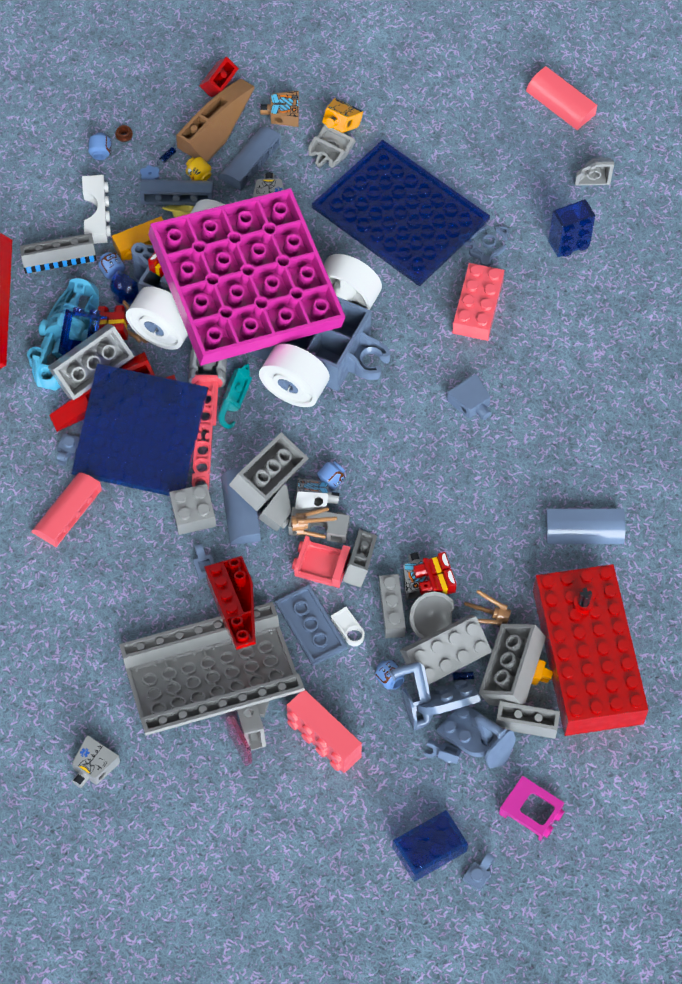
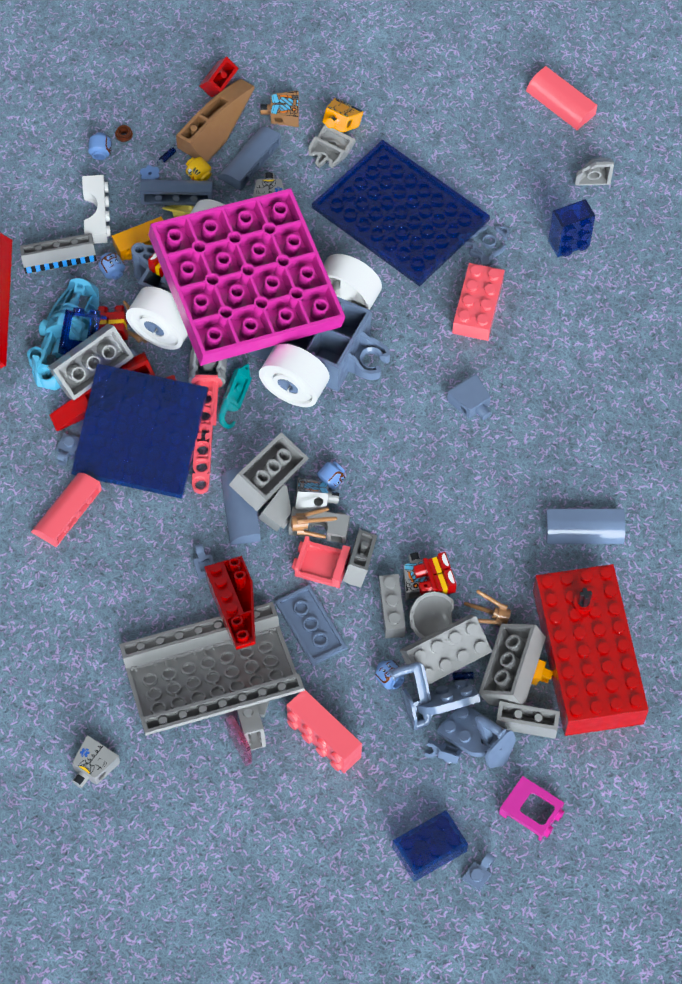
(123, 288): clear blue cylinder -> none
(192, 509): light grey brick -> none
(345, 623): white piece -> none

